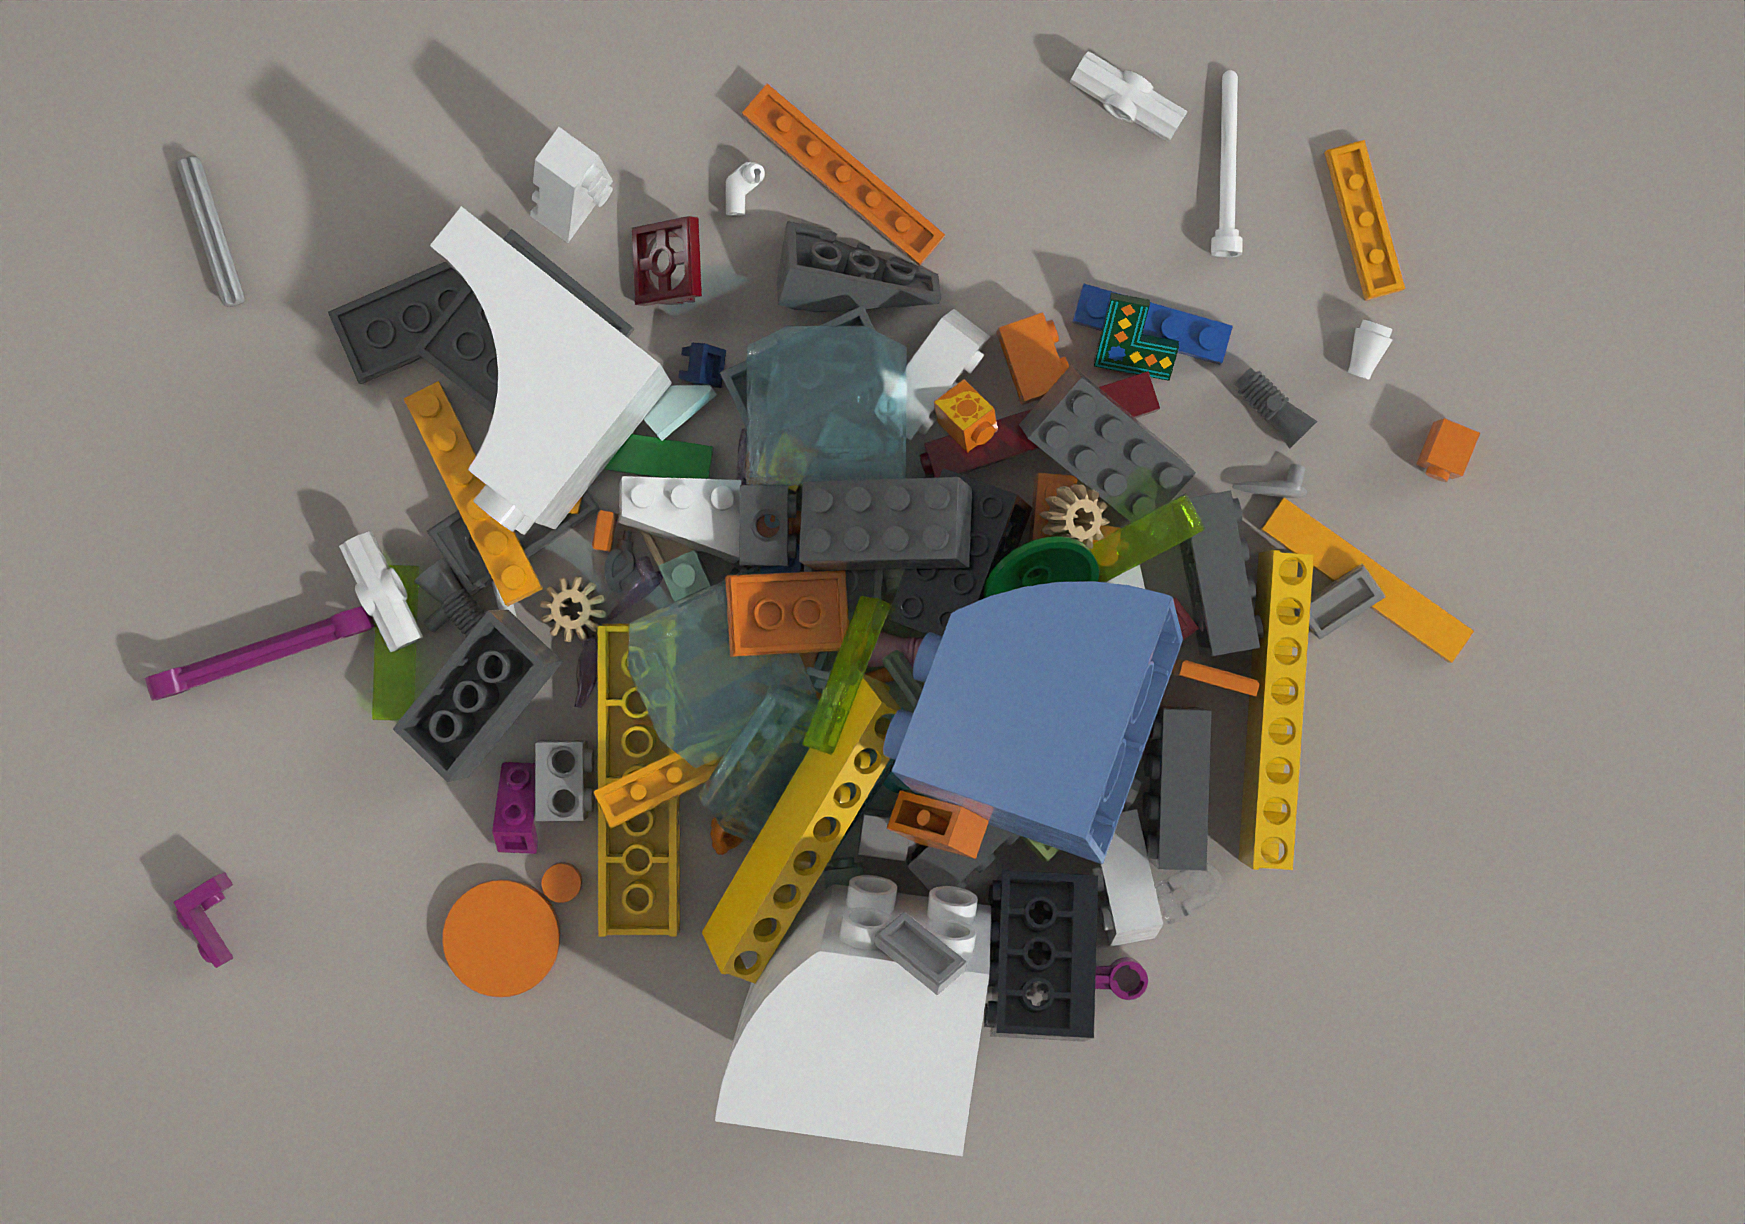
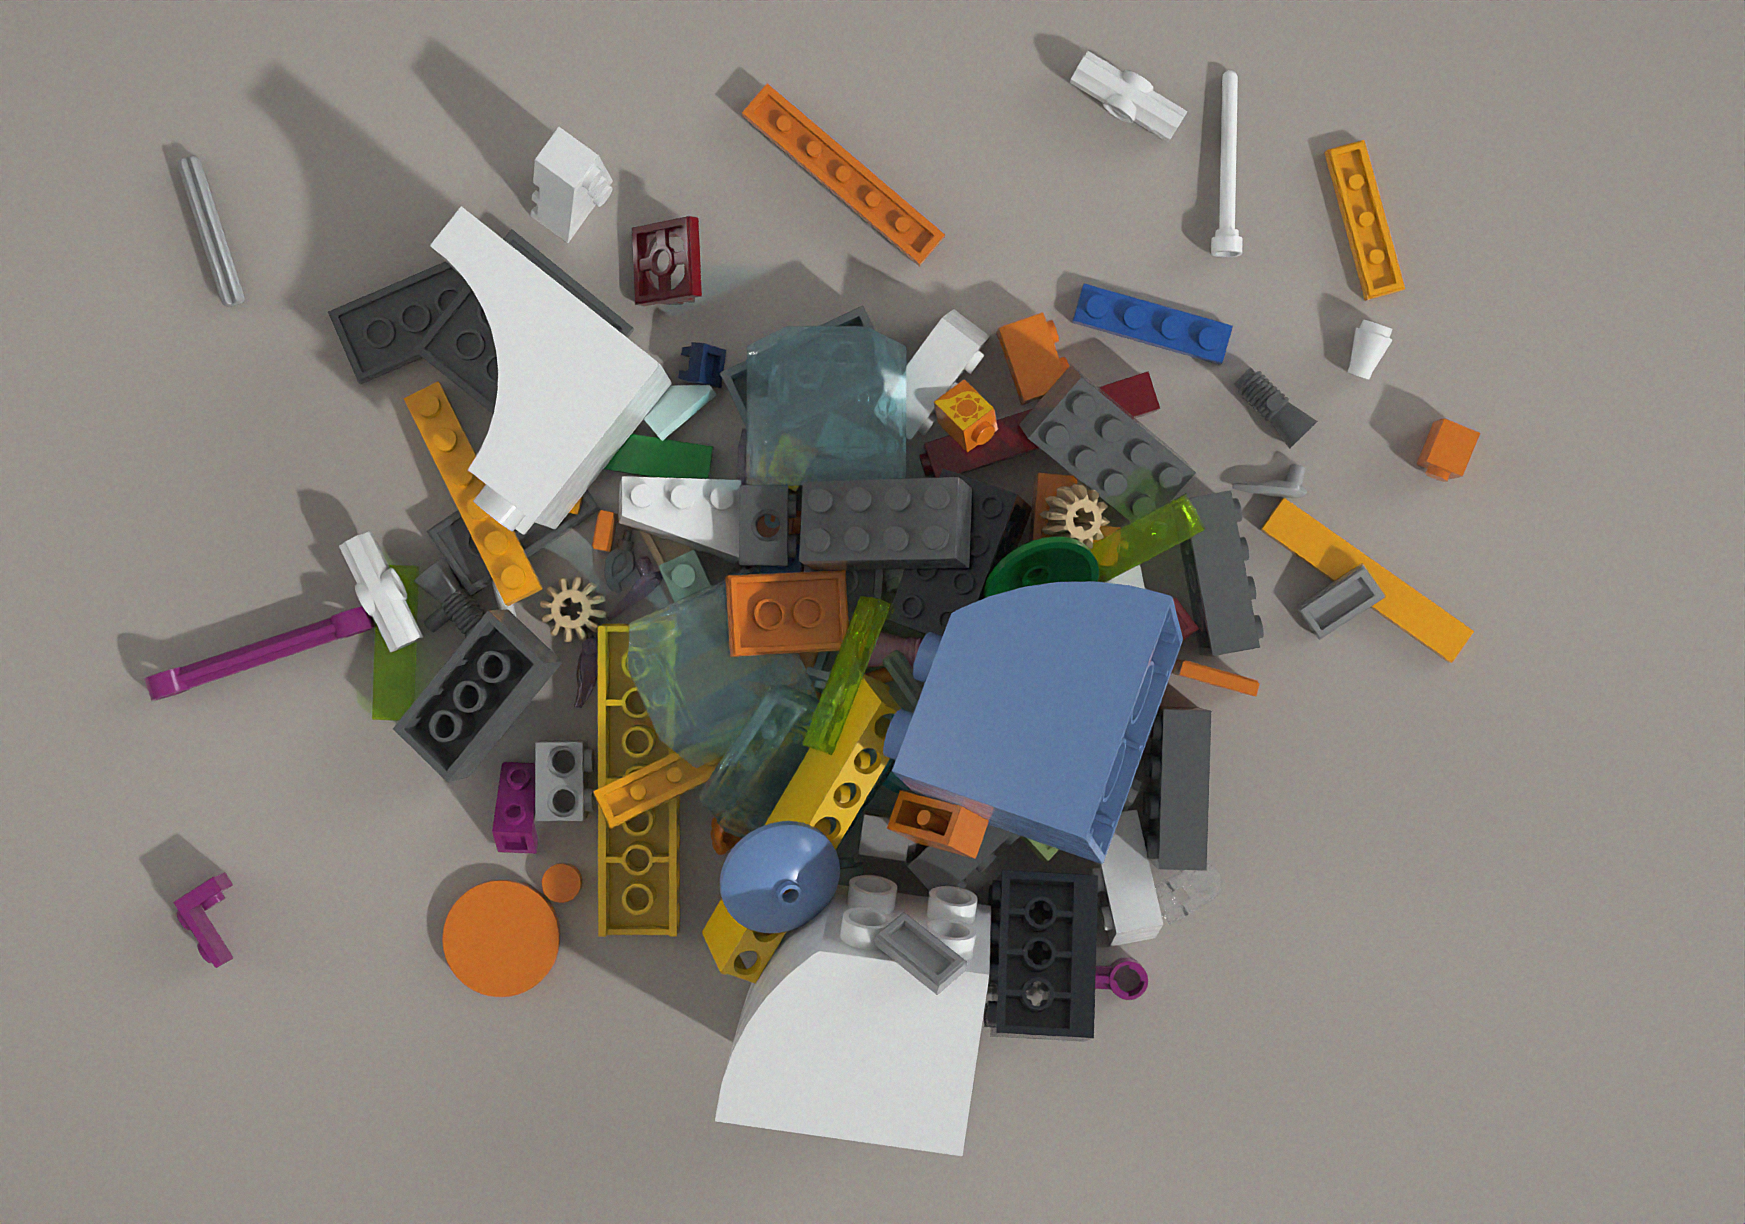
(739, 184): white arm -> none
(771, 862): none -> medium blue dish
(833, 276): dark grey wedge -> none
(1125, 347): dark green tile -> none
(1274, 709): yellow tile -> none

